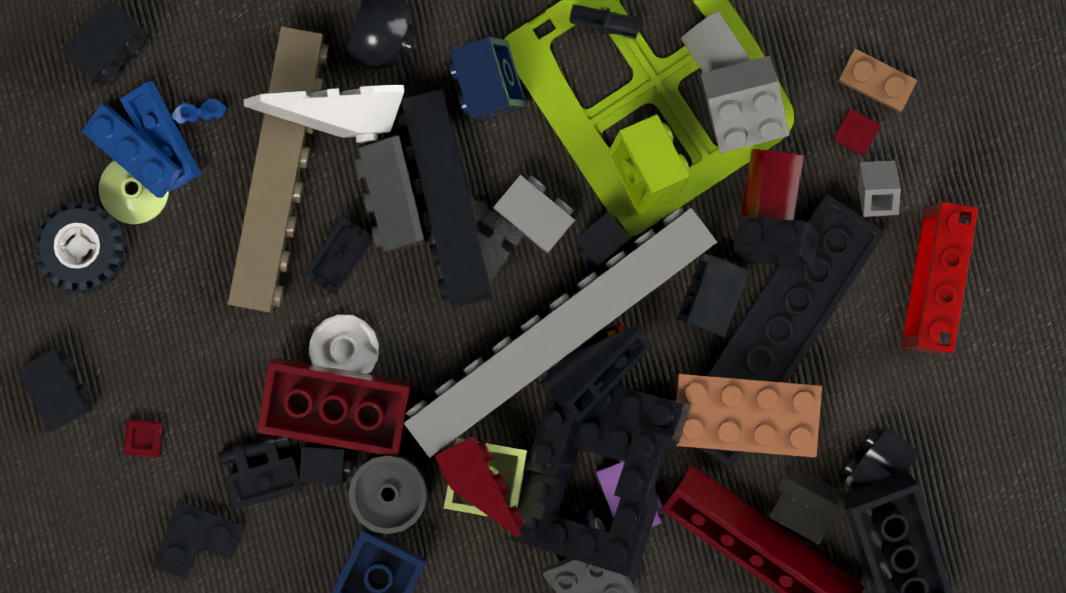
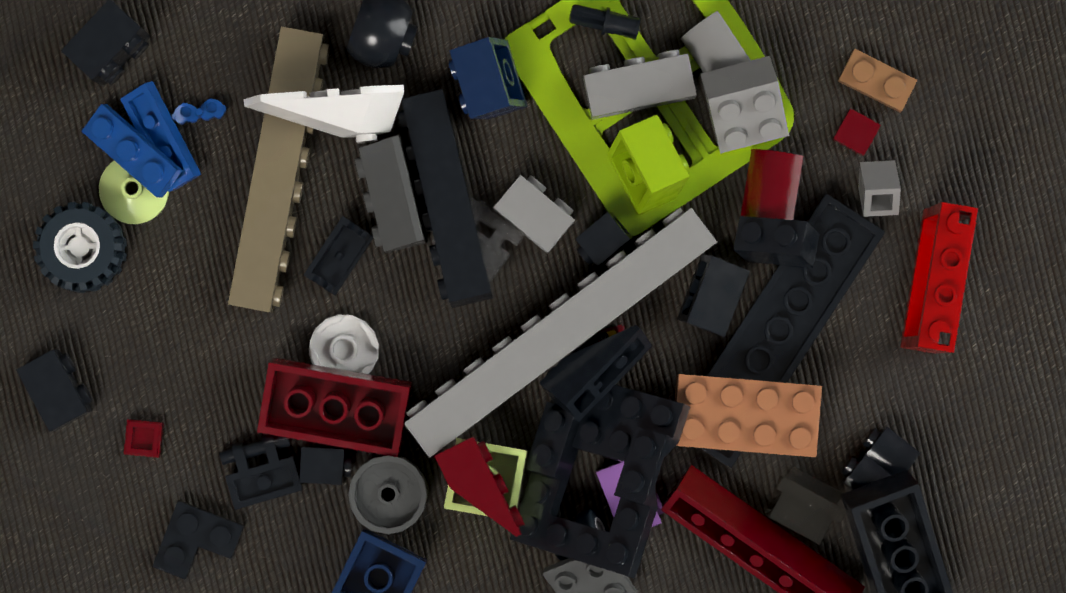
(639, 84): none -> light grey brick

